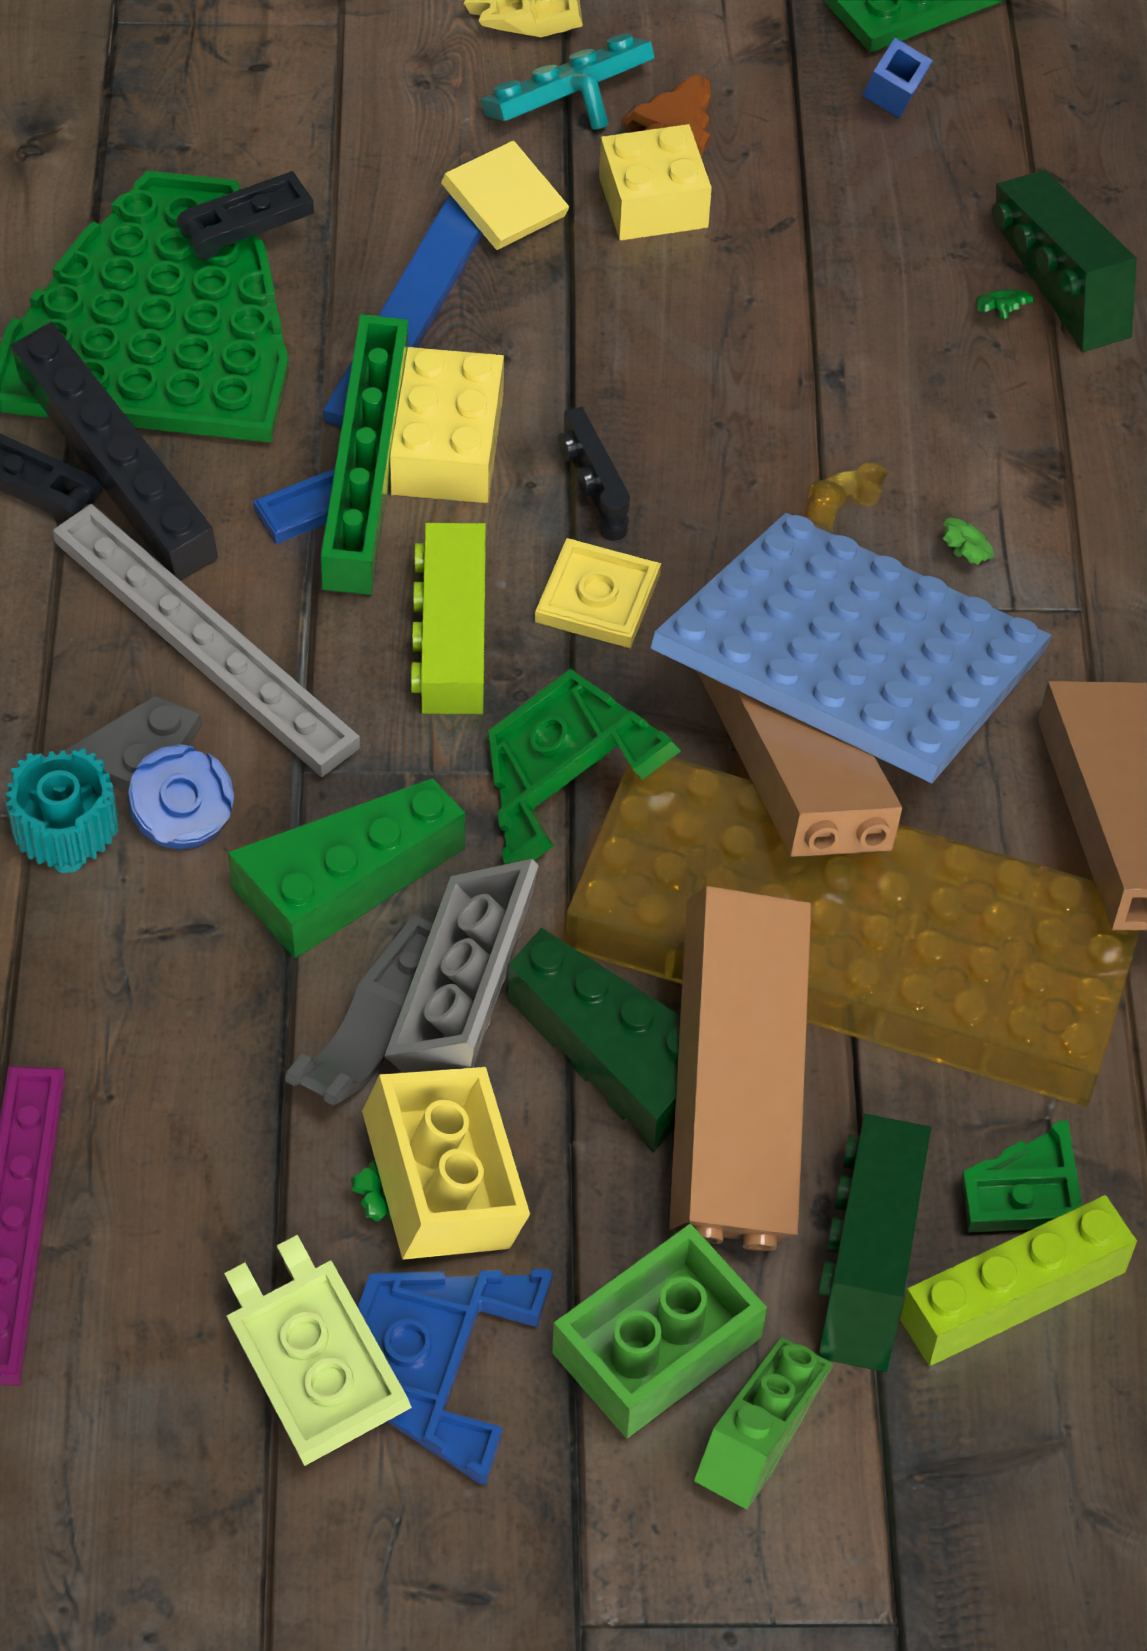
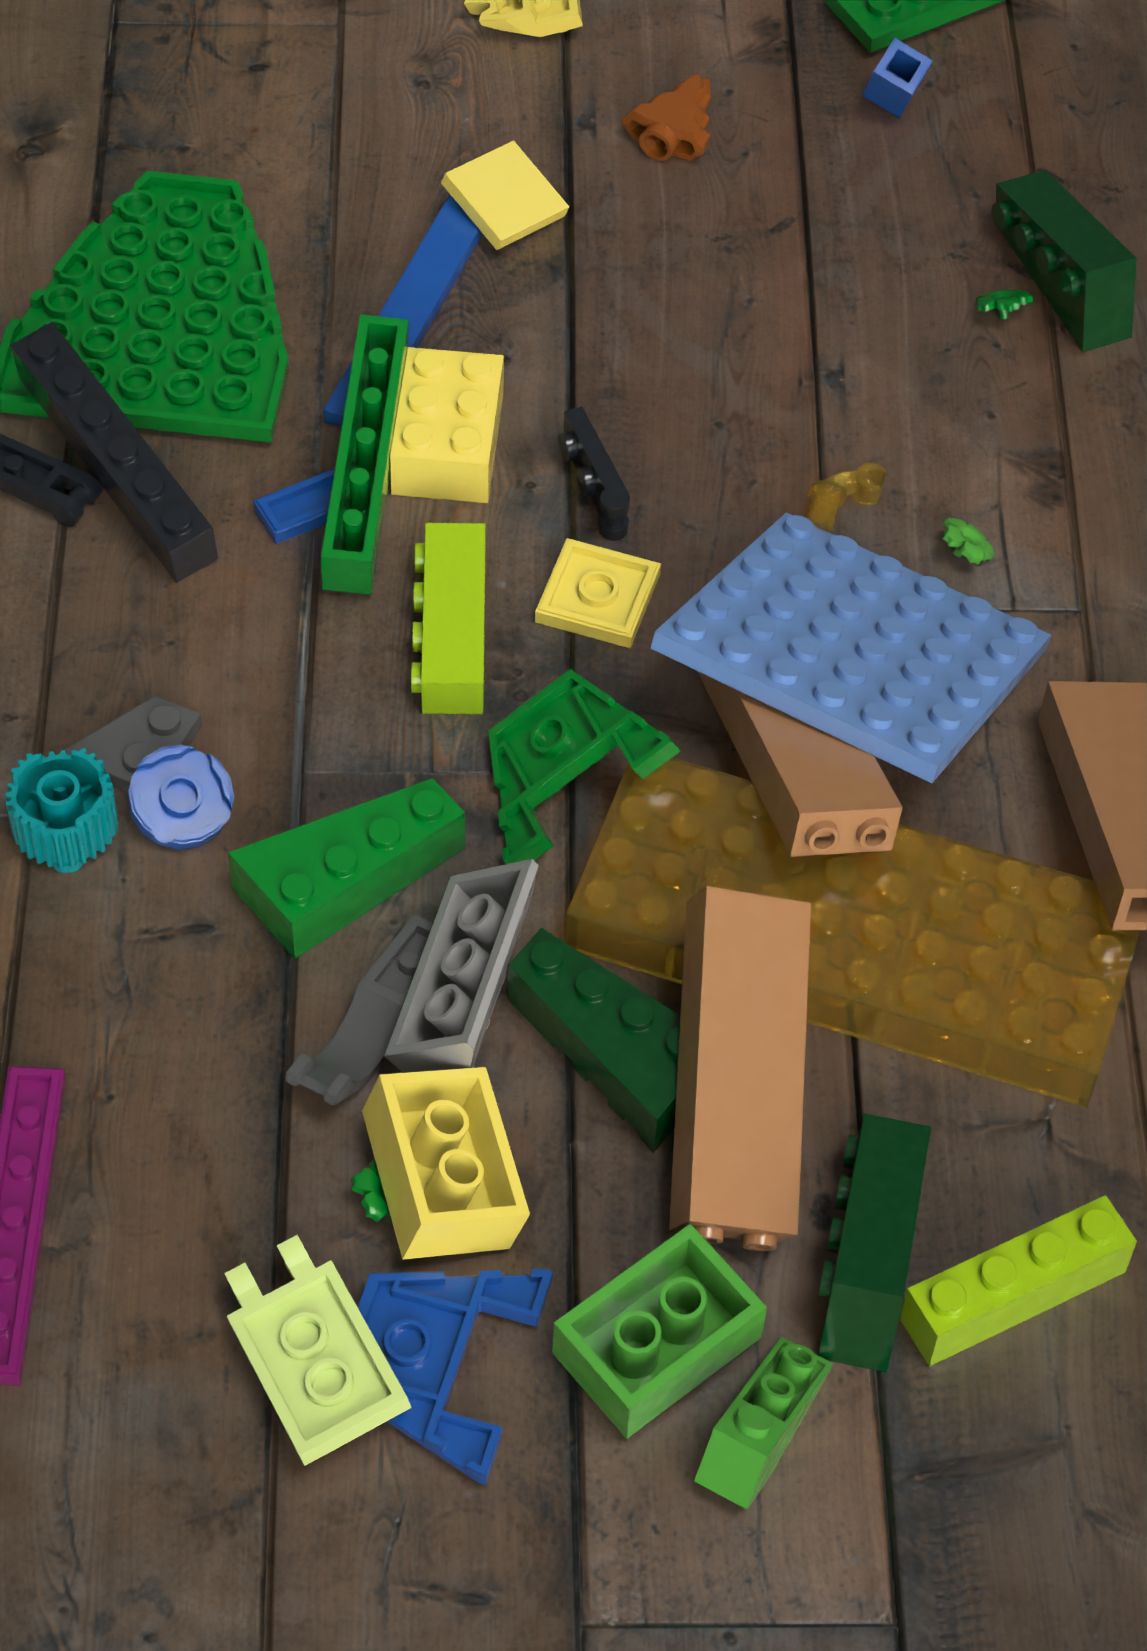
(207, 640): light grey plate -> none
(244, 214): black plate -> none
(580, 74): teal plate -> none
(654, 182): light yellow brick -> none
(1023, 1184): green wing -> none

